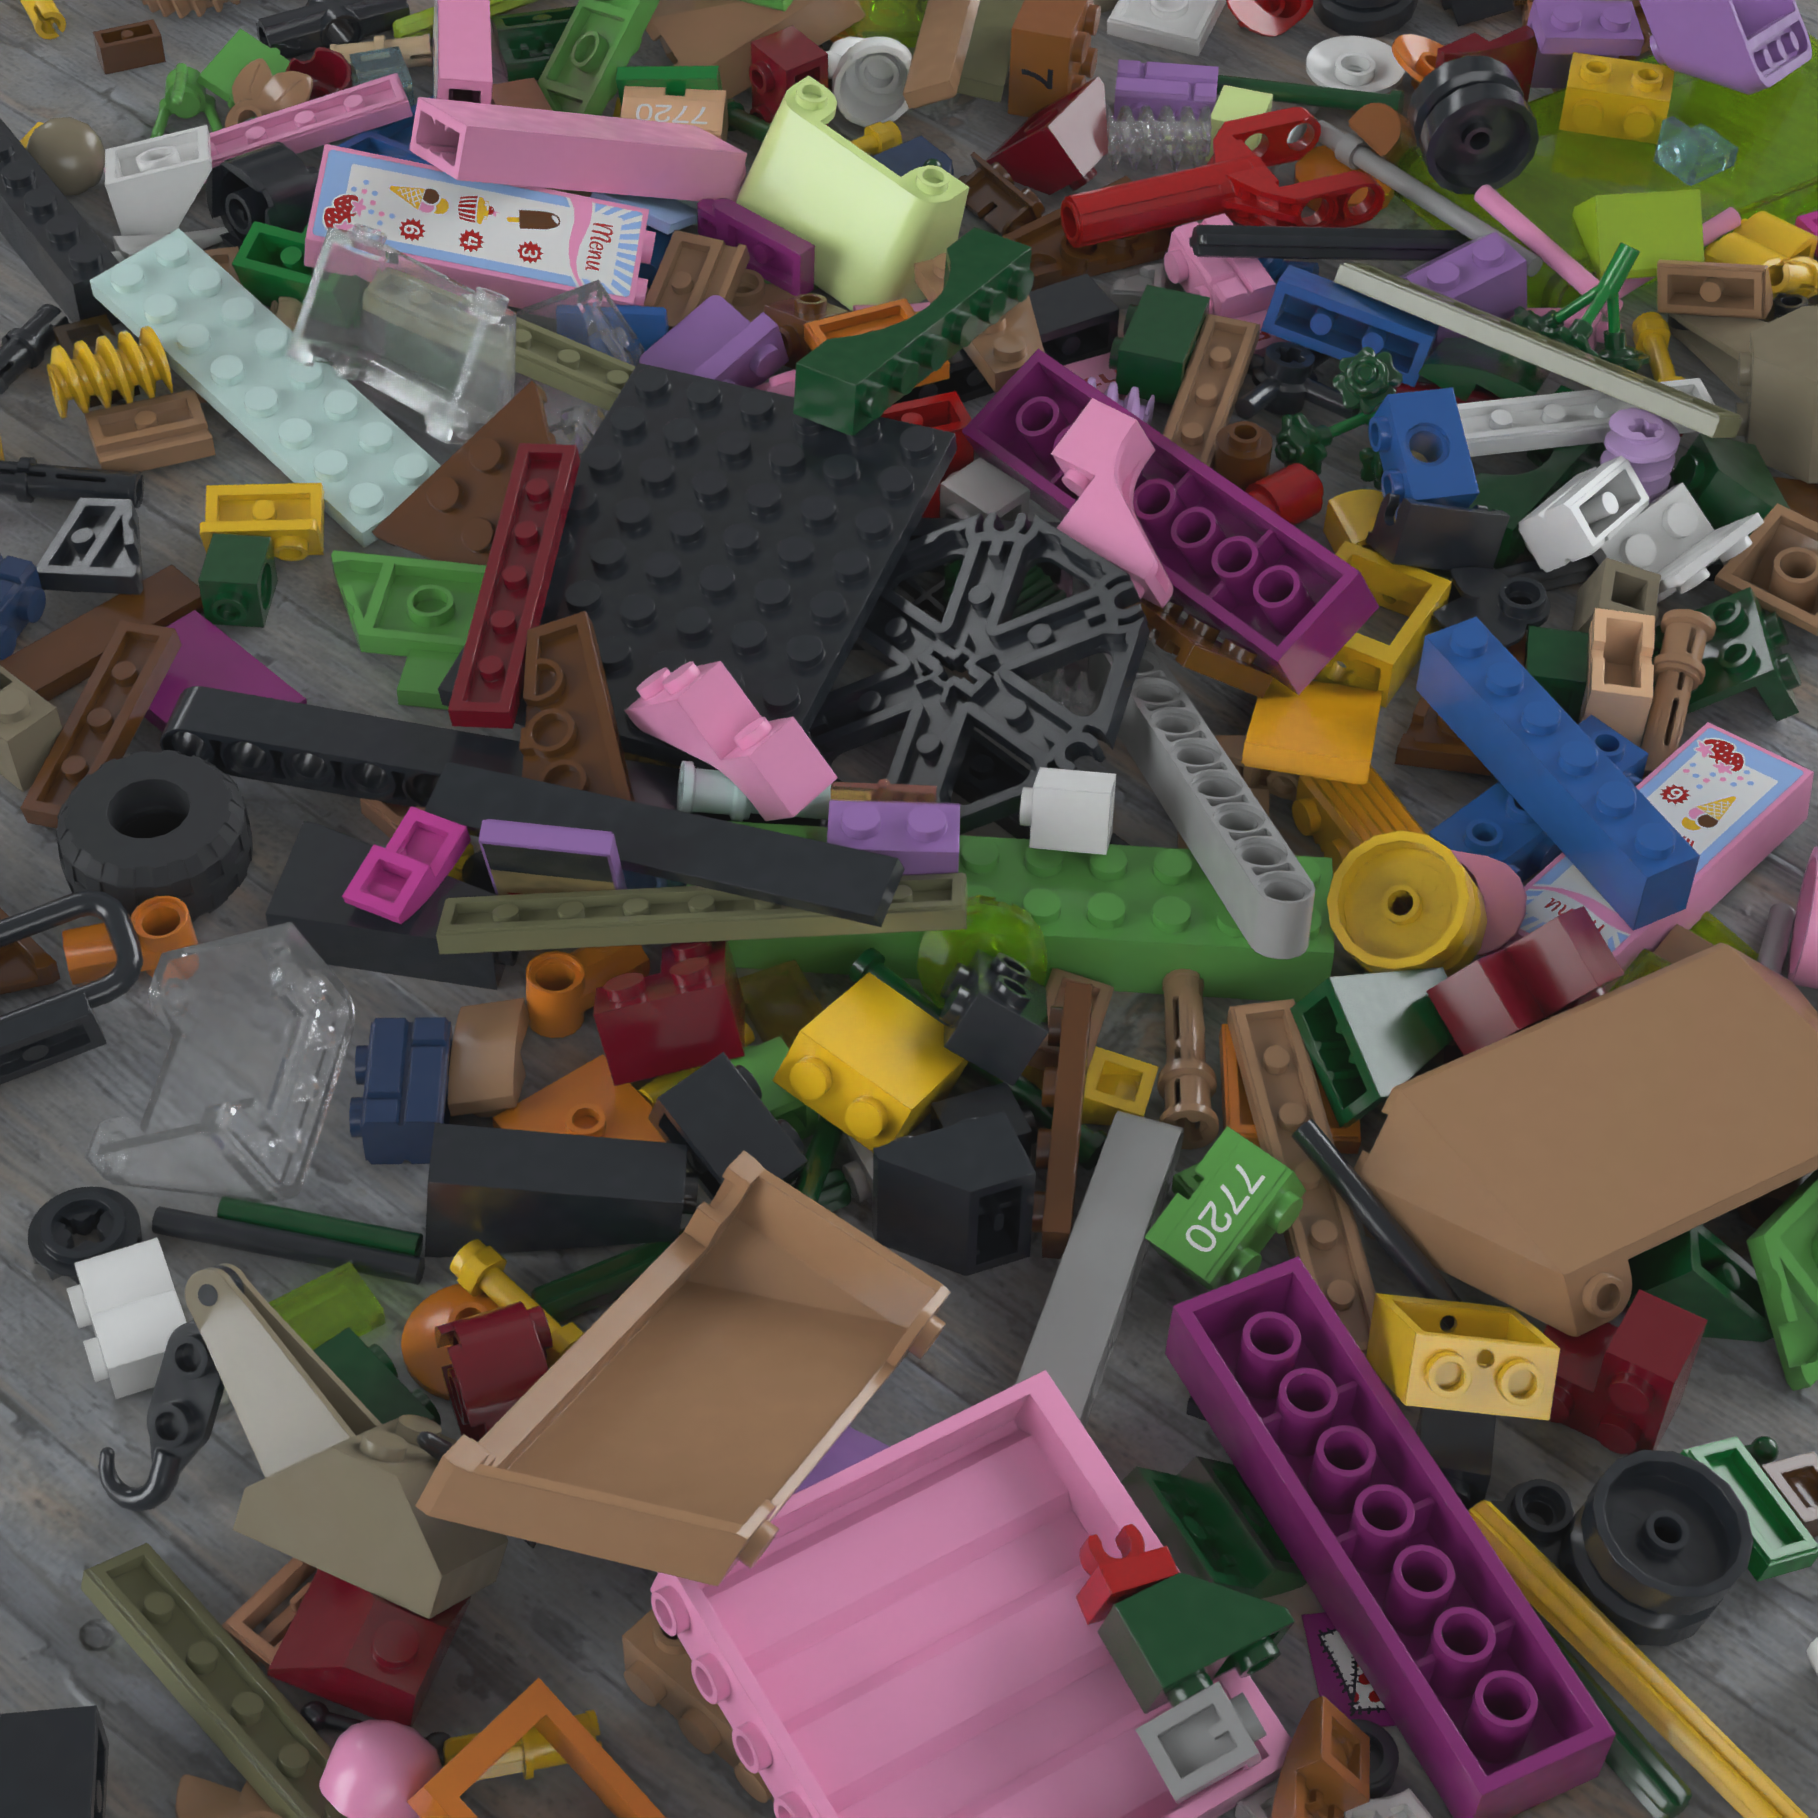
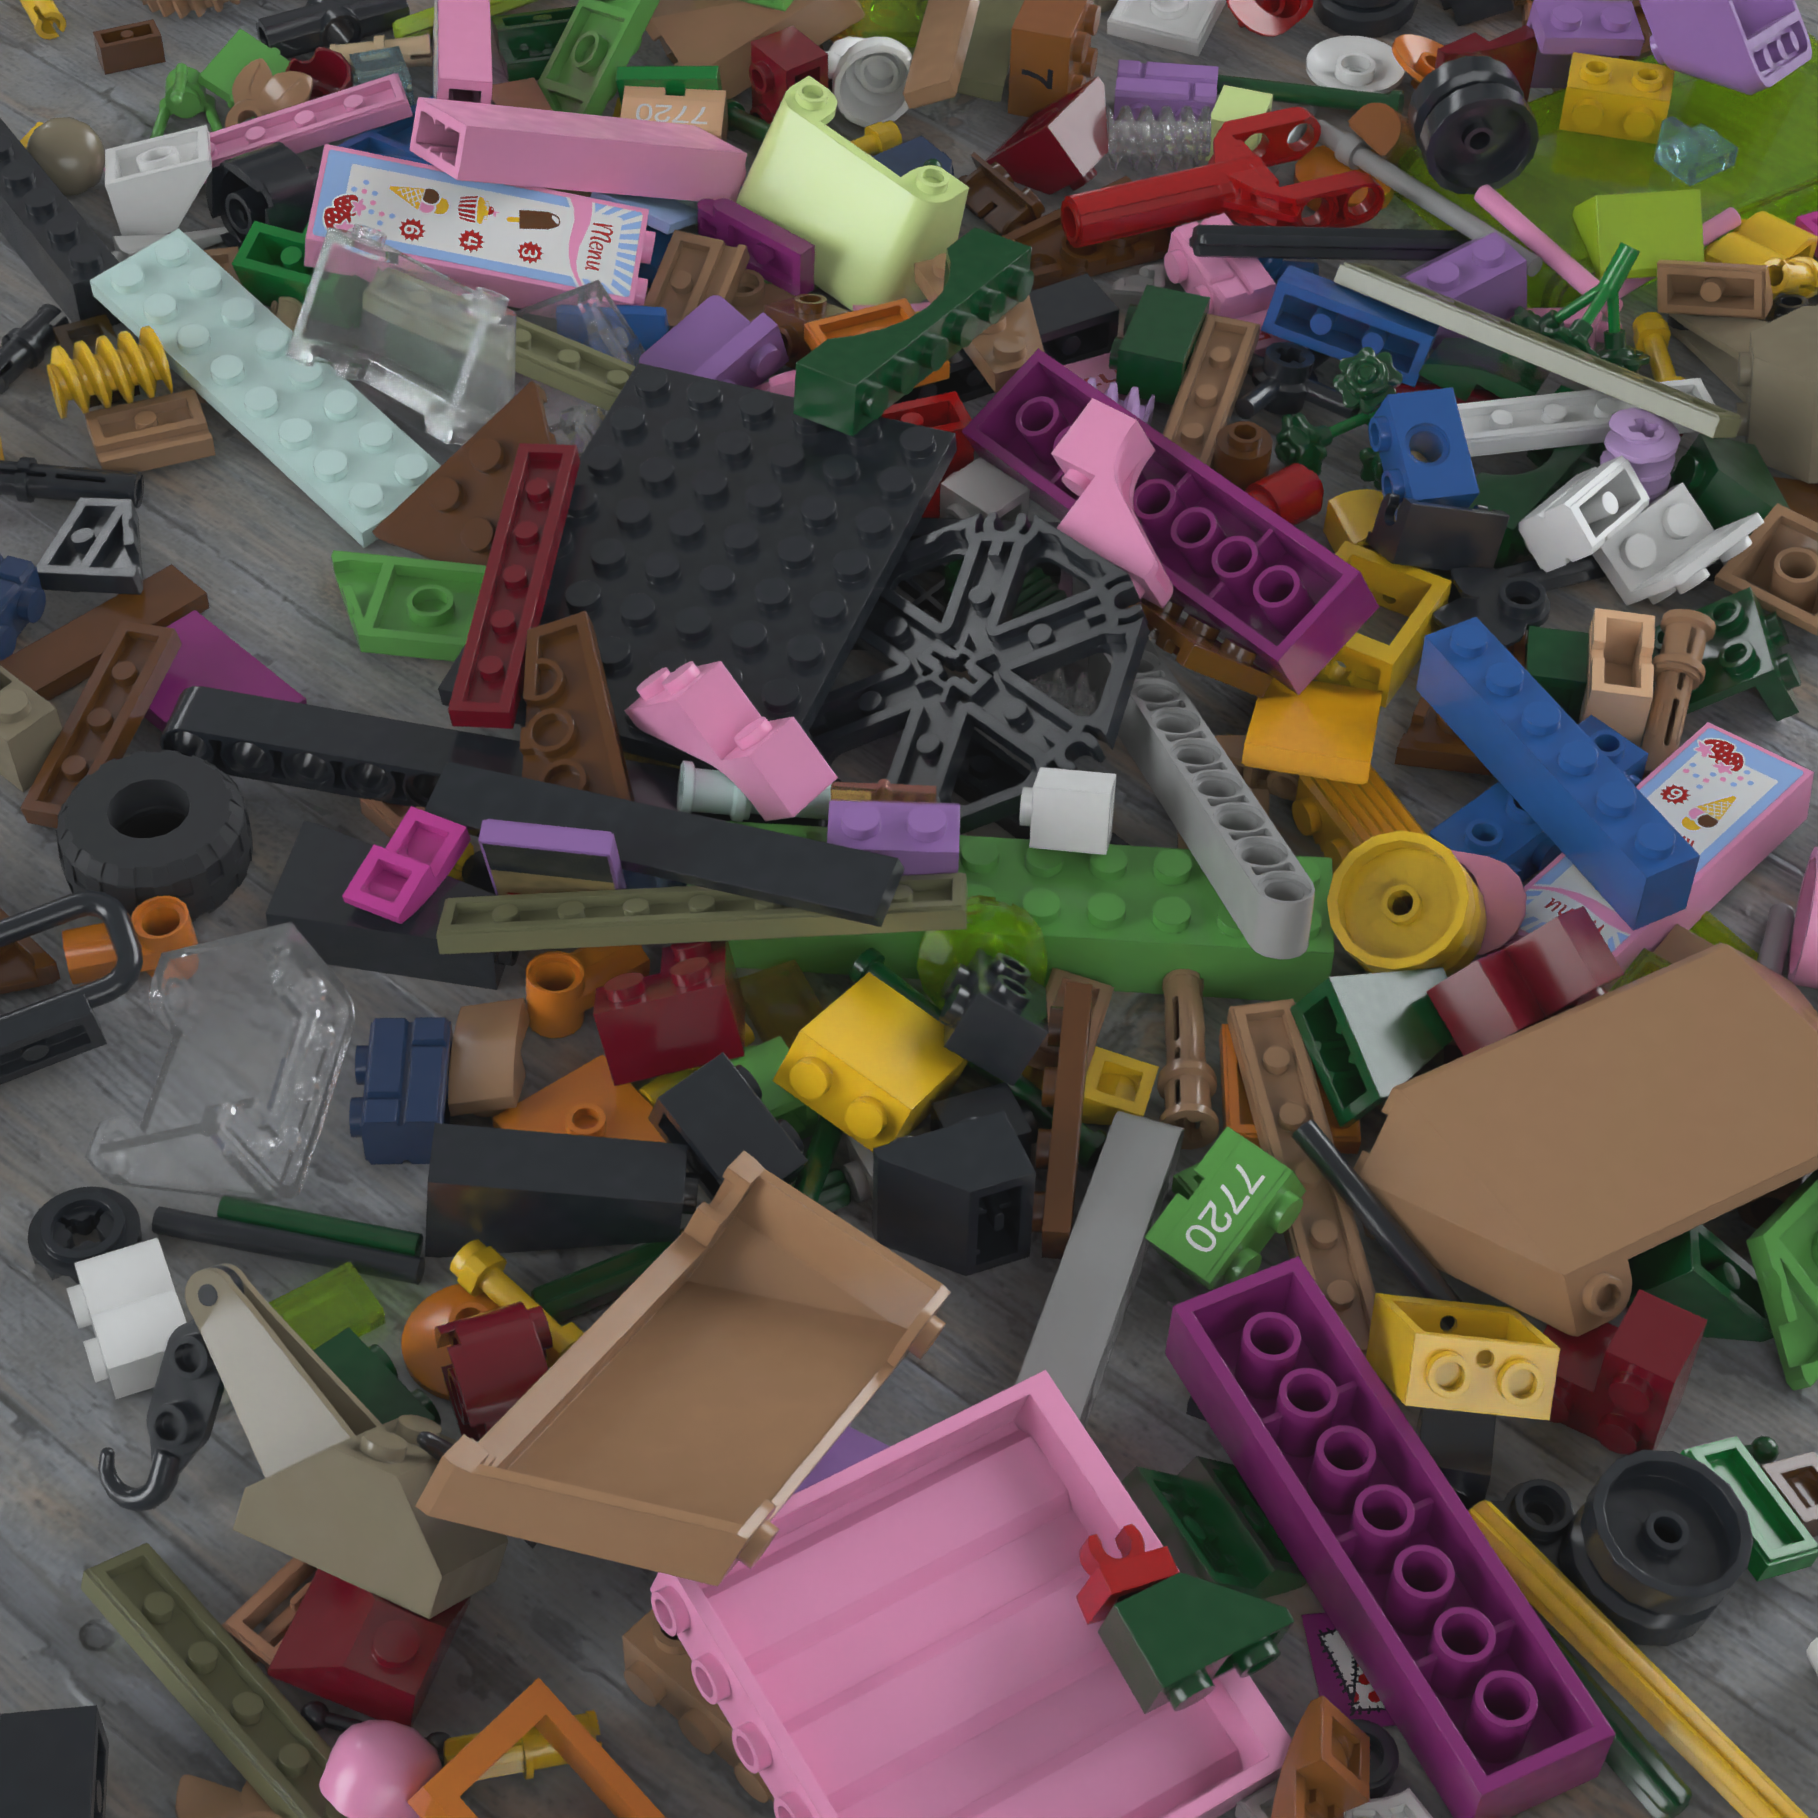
(238, 580): dark green brick -> none
(285, 512): yellow bracket -> none
(422, 677): bright green tile -> none
(1202, 1740): light grey bracket -> none
(1616, 588): dark tan brick -> none

